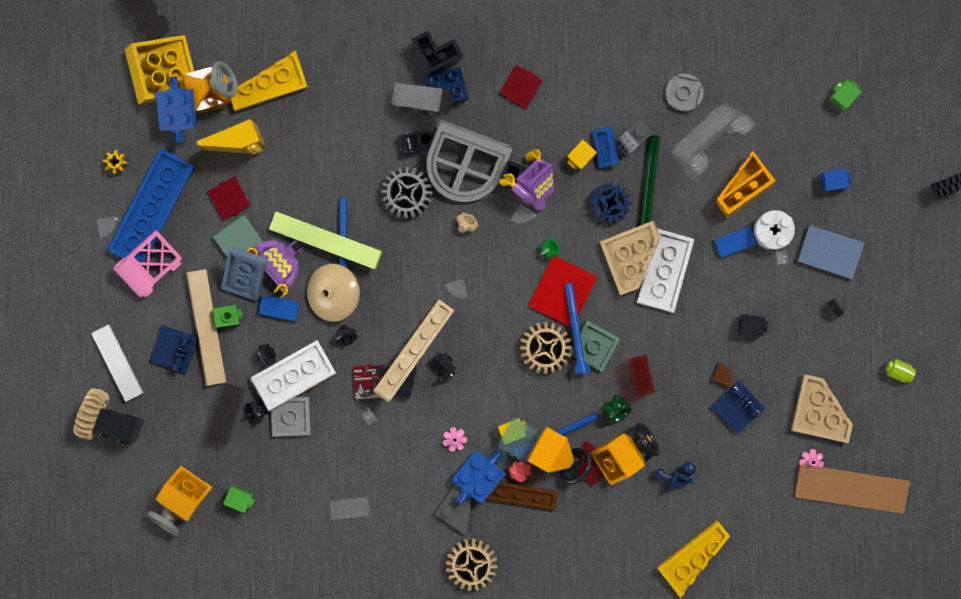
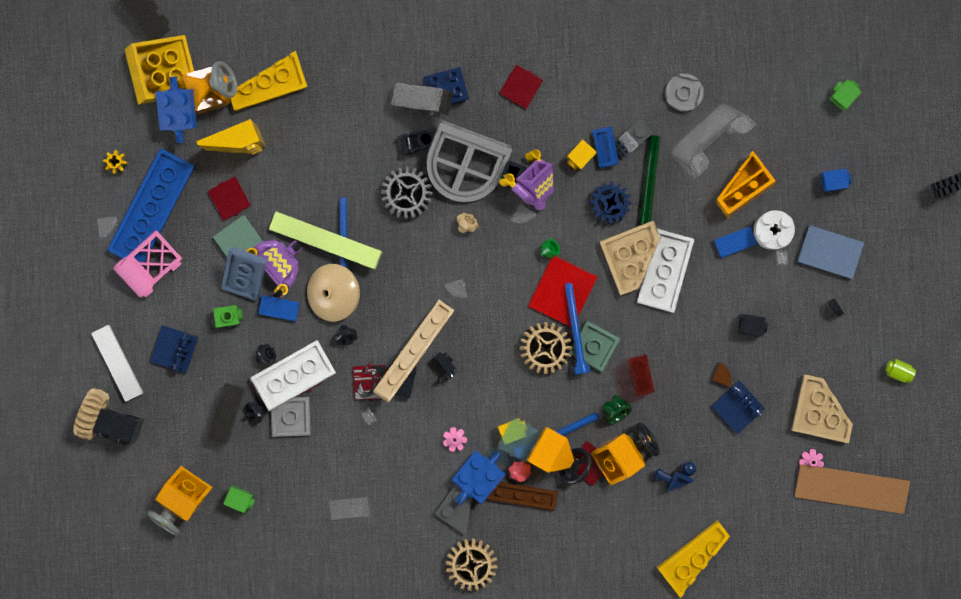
(206, 327): tan tile -> none
(436, 57): black brick -> none

